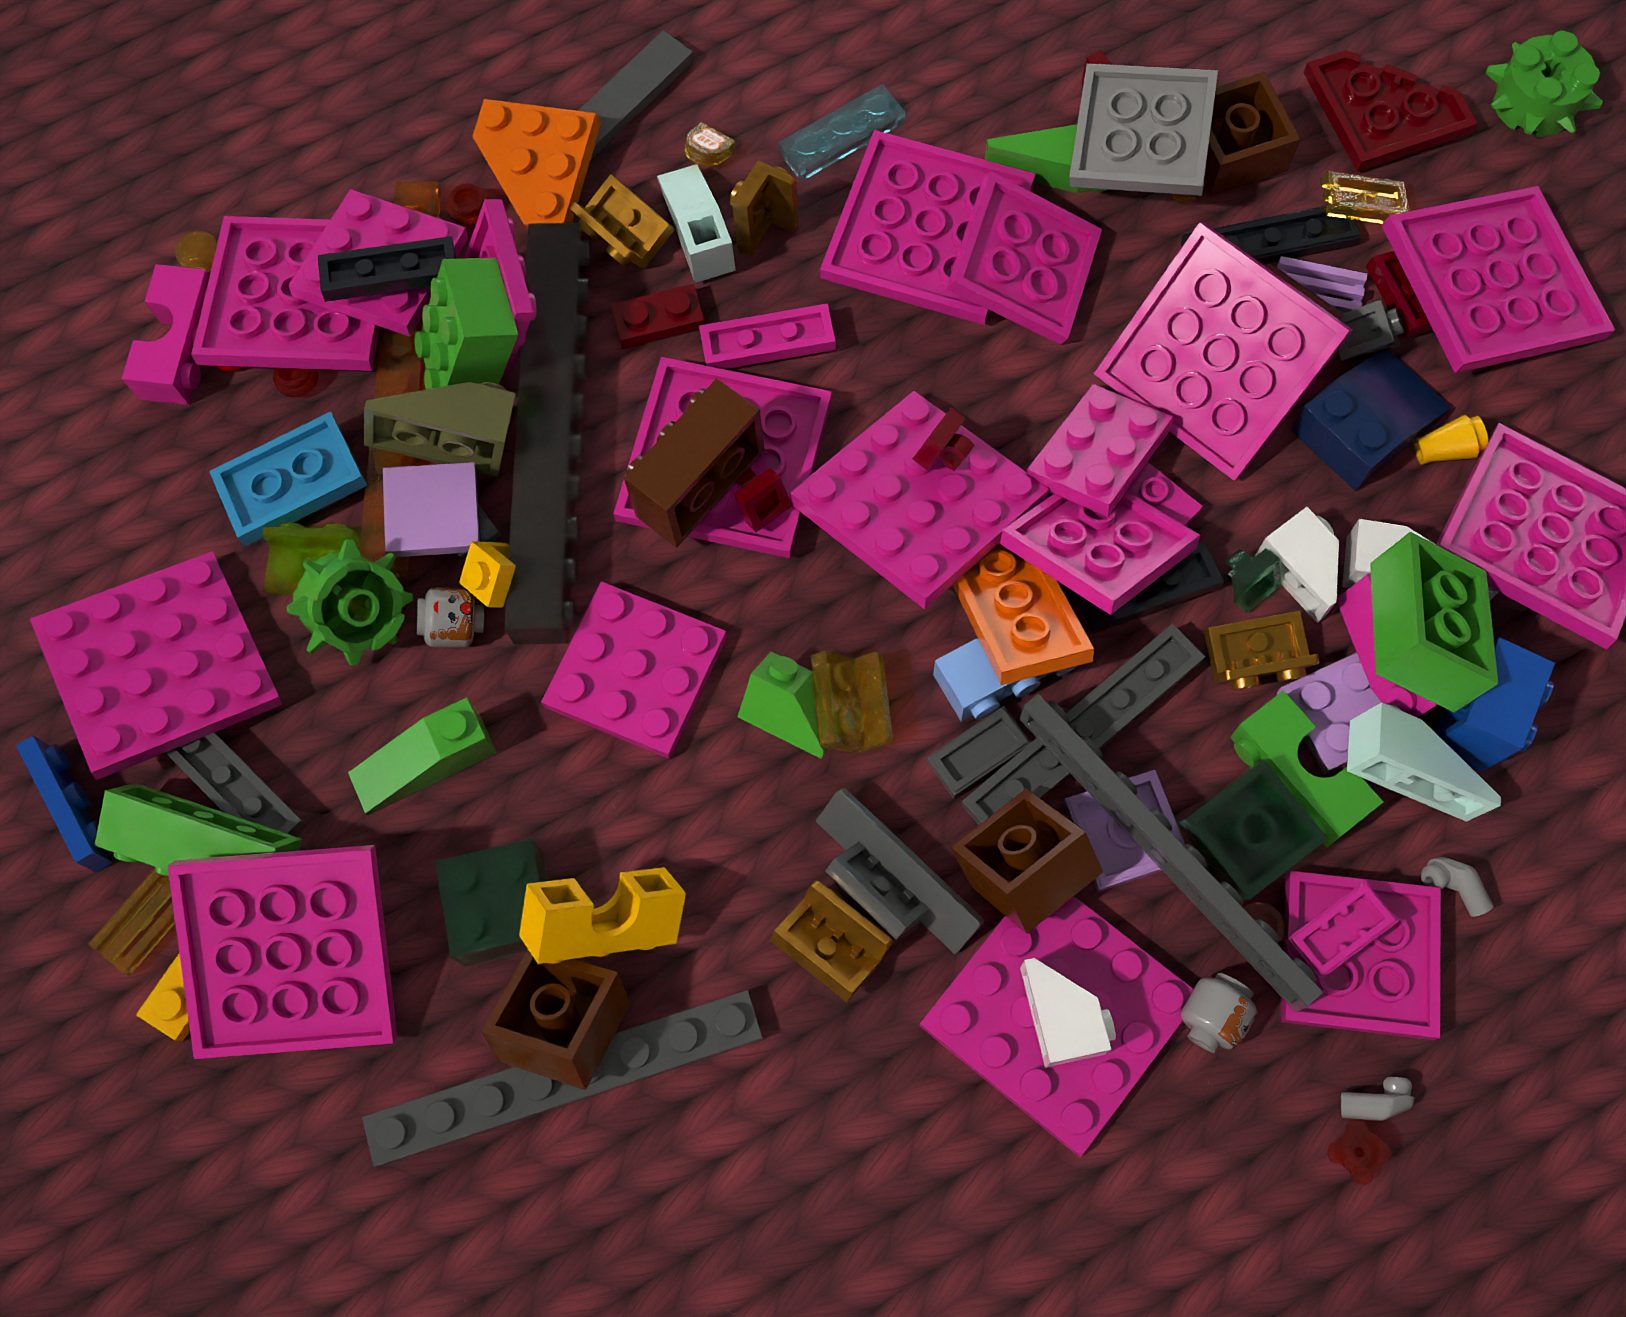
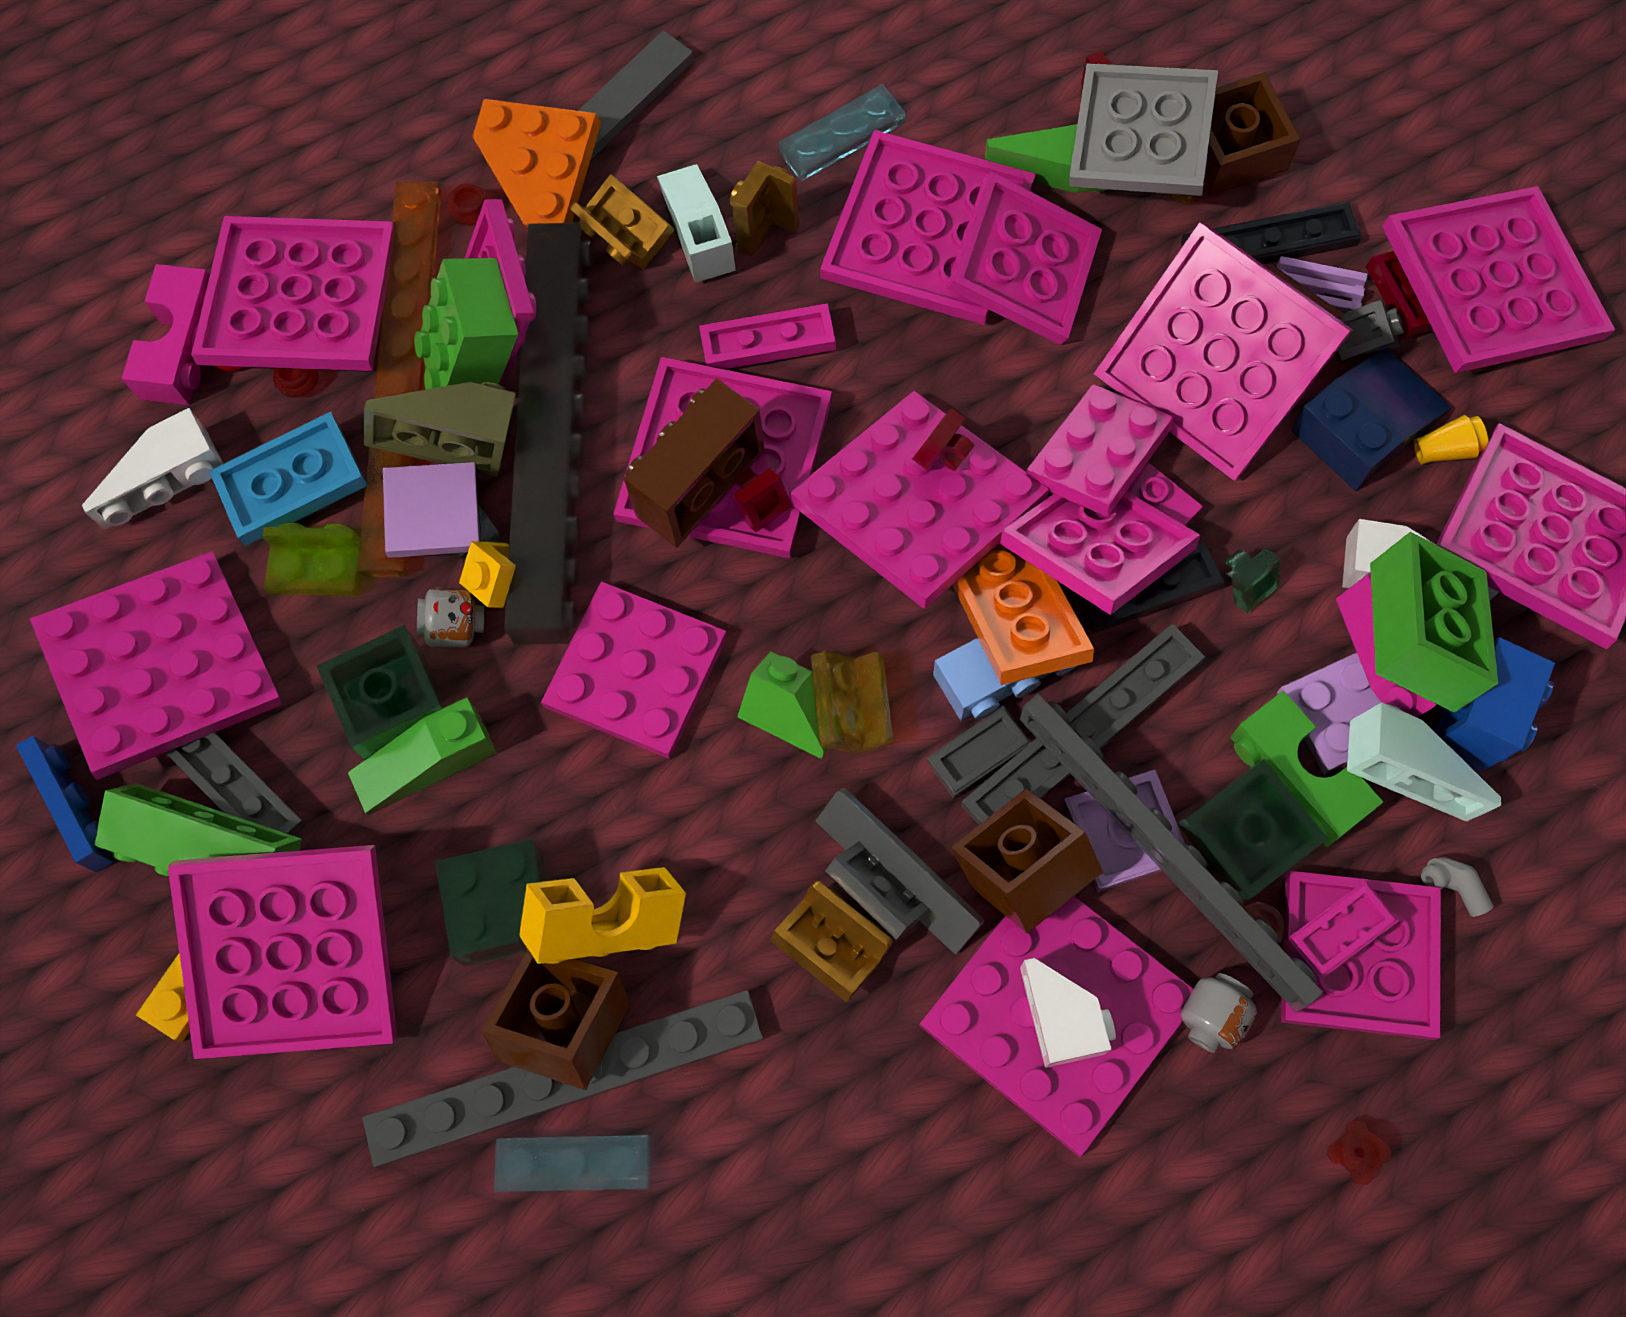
(124, 916): clear yellow tile -> none
(154, 469): none -> white slope
(196, 250): clear yellow plate -> none
(346, 577): bright green brick -> none
(369, 223): dark pink plate -> none
(380, 689): none -> clear green brick
(382, 268): black plate -> none
(572, 1163): none -> clear light blue plate
(657, 316): dark red plate -> none
(708, 146): clear yellow tile -> none
(1259, 648): pearl gold bracket -> none
(1307, 561): white slope -> none
(1366, 205): clear yellow tile -> none
(1379, 1107): light grey arm -> none
(1385, 110): dark red plate -> none
(1545, 84): bright green brick -> none

